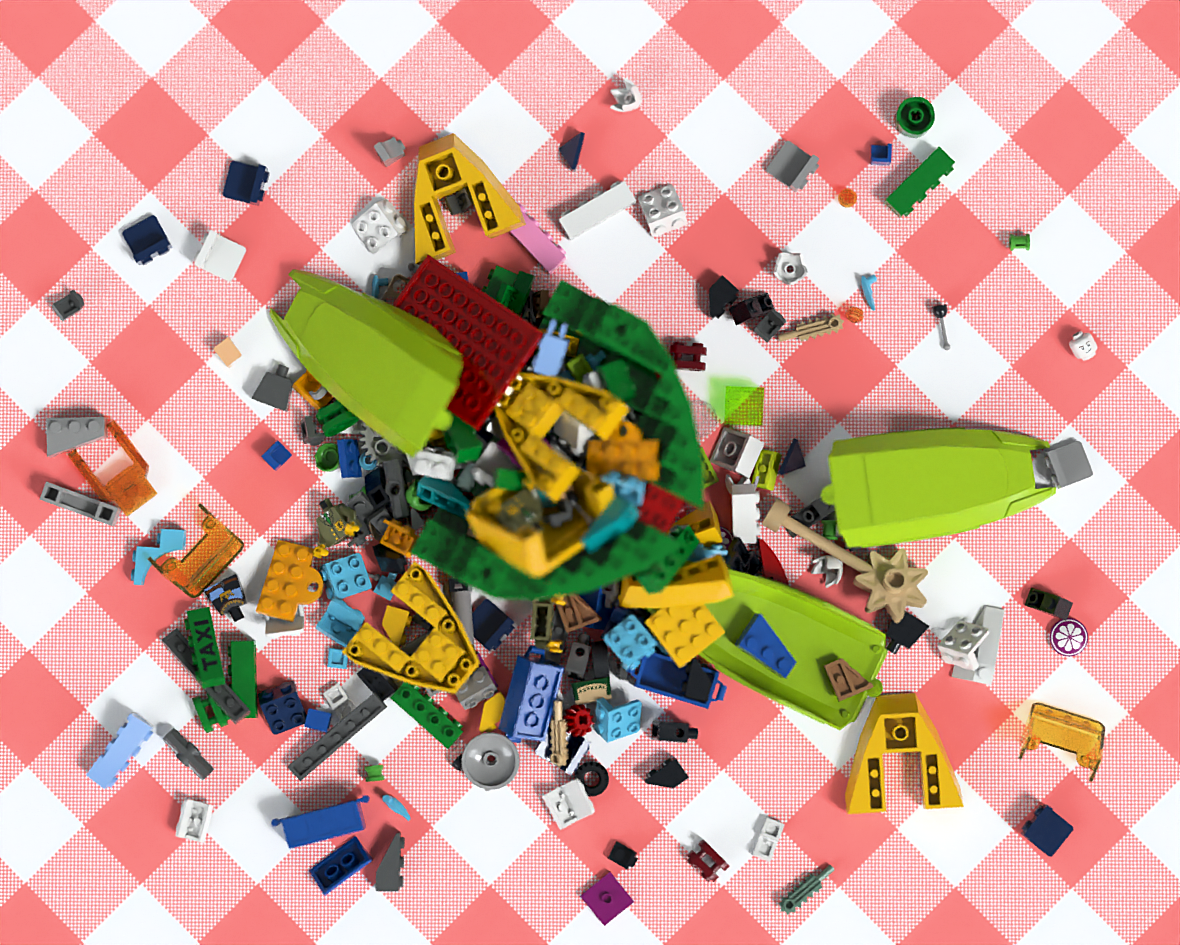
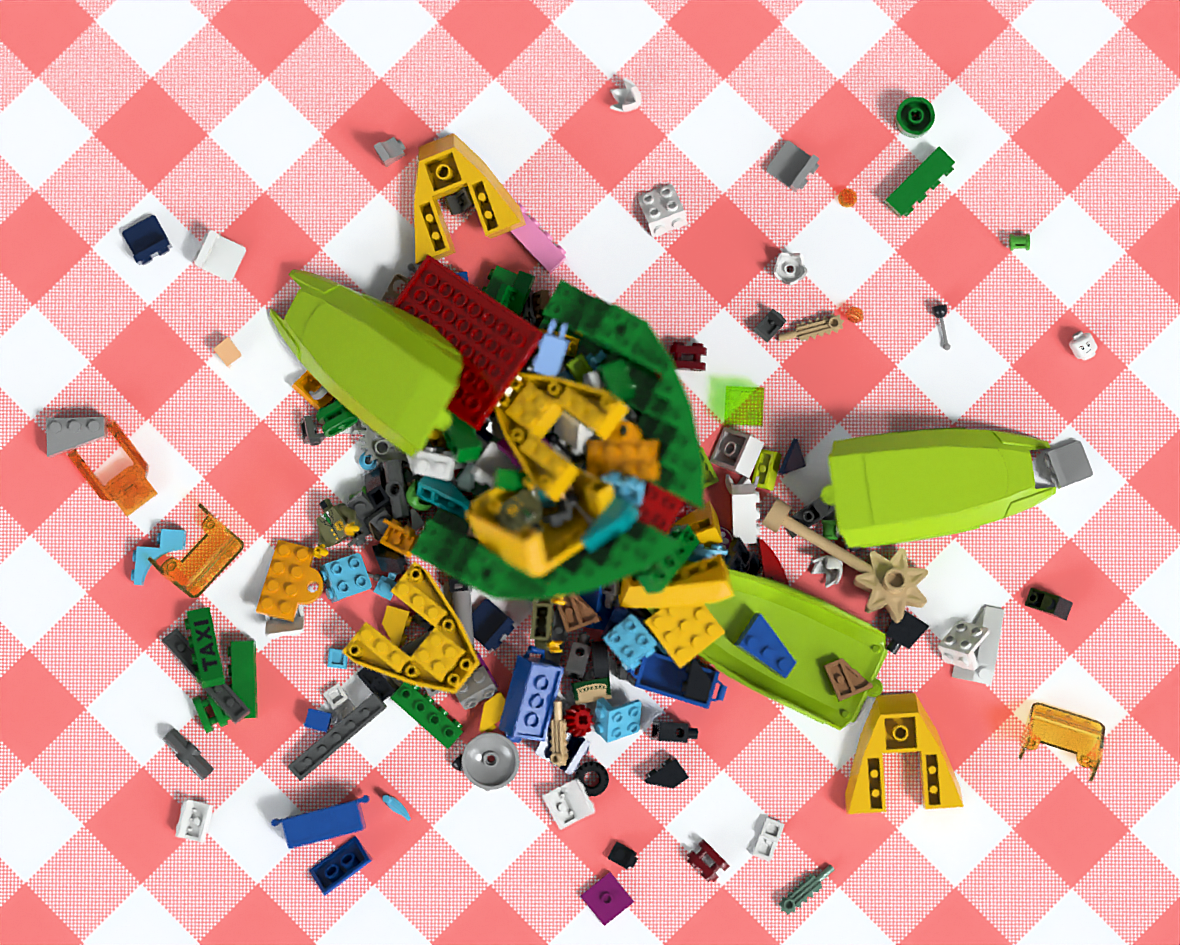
(68, 305): dark grey bracket -> none
(80, 504): light grey arch -> none
(120, 751): light blue wedge -> none
(228, 597): torso -> none
(246, 182): dark blue bracket -> none
(275, 389): dark grey torso -> none
(276, 455): blue panel -> none
(282, 707): dark blue bracket -> none
(327, 457): bright green hair -> none
(340, 622): medium azure bracket -> none
(349, 458): blue plate -> none
(374, 773): bright green wheel -> none
(375, 285): medium azure bar -> none
(379, 225): white bracket -> none
(388, 872): dark grey slope -> none
(572, 150): dark blue slope -> none
(597, 210): white brick -> none
(704, 416): clear tile -> none
(720, 295): black slope -> none
(751, 308): black slope -> none
(865, 283): medium azure bar -> none
(881, 155): blue panel -> none
(1046, 830): dark blue bracket -> none
(1068, 637): dish -> none

